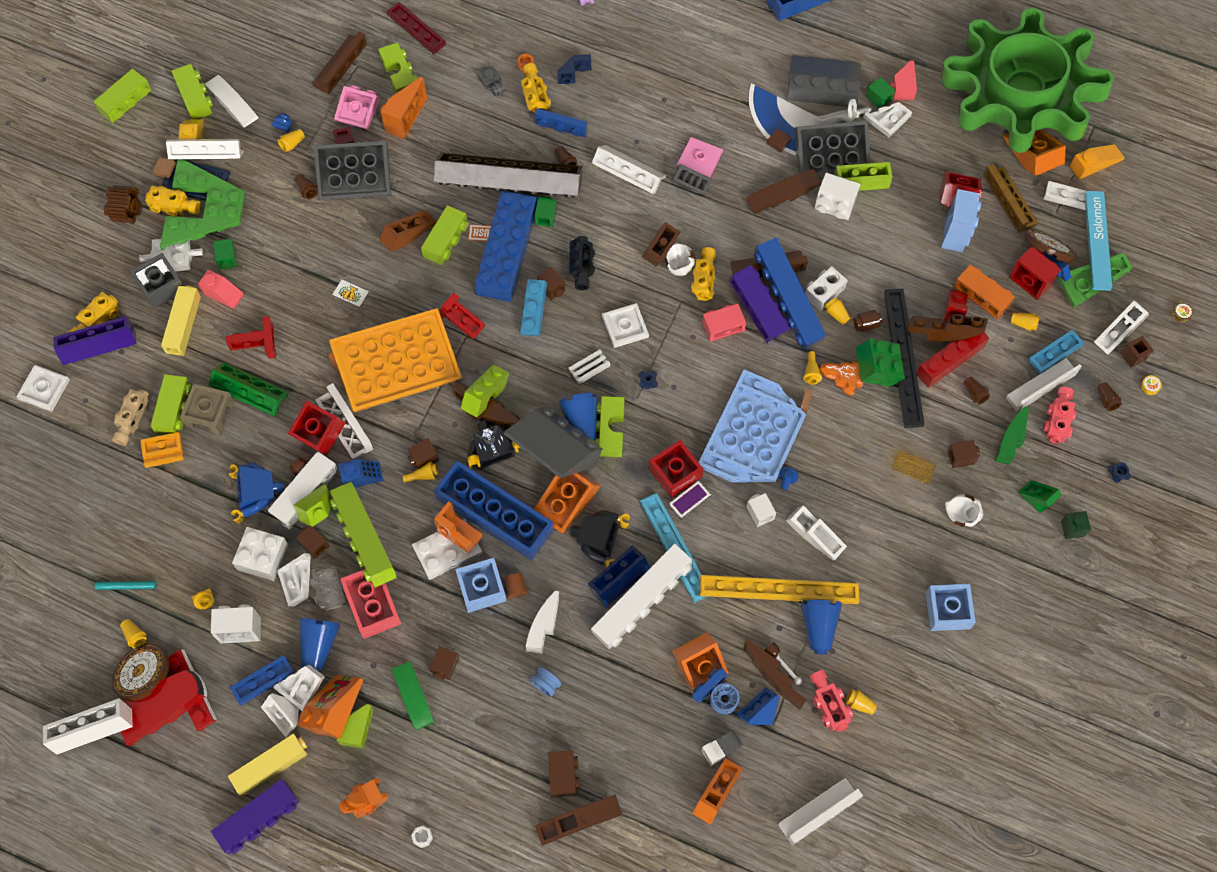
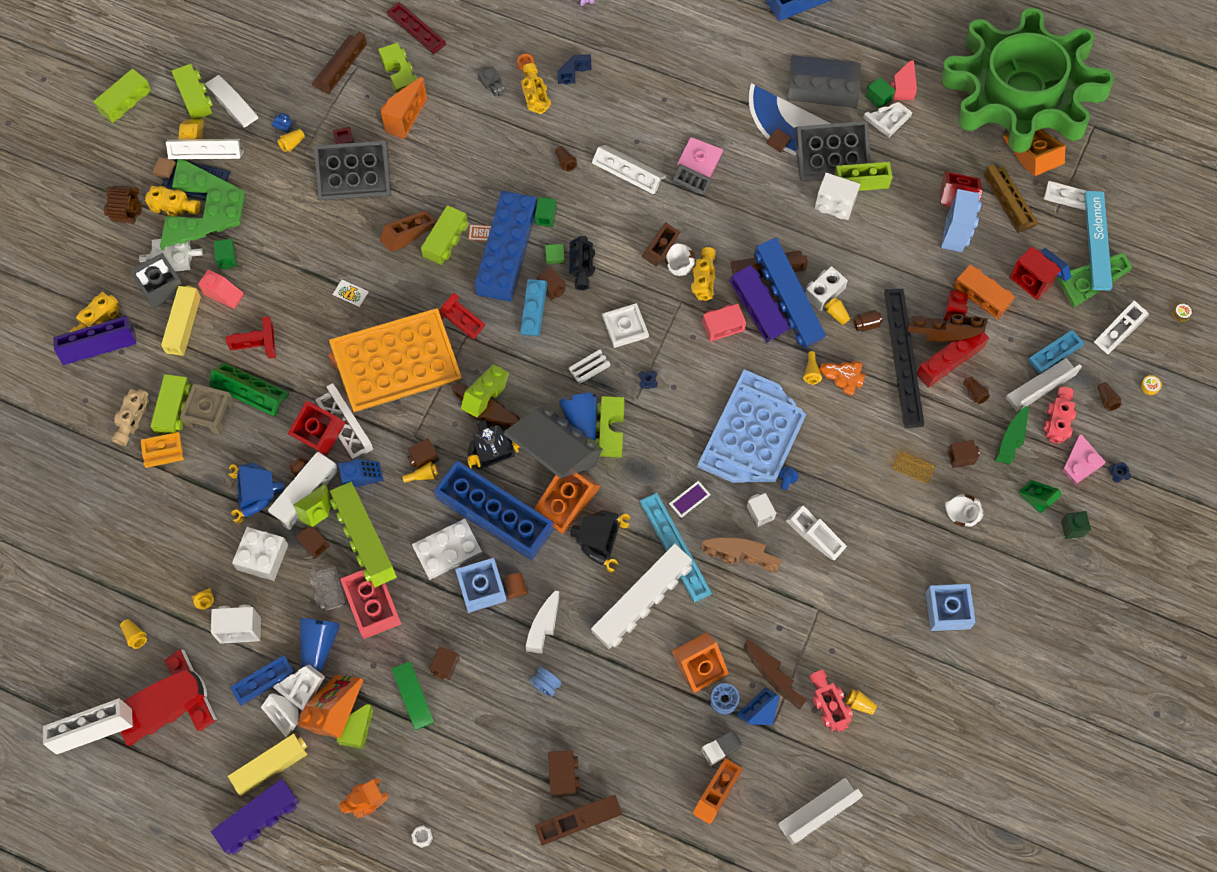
(43, 388): white tile -> none
(125, 585): teal bar -> none
(140, 672): tile -> none
(295, 579): white wing -> none
(306, 187): reddish brown cone -> none
(357, 107): bright pink plate -> none
(456, 529): orange panel -> none
(508, 174): brick -> none
(554, 254): none -> bright green tile
(560, 123): blue plate -> none
(619, 576): clear blue brick -> none
(675, 468): red brick -> none
(703, 690): blue plate -> none
(735, 548): none -> medium nougat slope
(774, 651): hinge -> none
(778, 589): yellow tile -> none
(786, 189): reddish brown slope -> none
(806, 400): medium nougat tile -> none
(821, 623): blue cone -> none
(844, 115): white piece -> none
(880, 362): green brick -> none
(1025, 320): yellow cone -> none
(1050, 245): tile -> none
(1082, 461): none -> bright pink wing
(1095, 159): light orange slope -> none
(1136, 351): reddish brown brick -> none

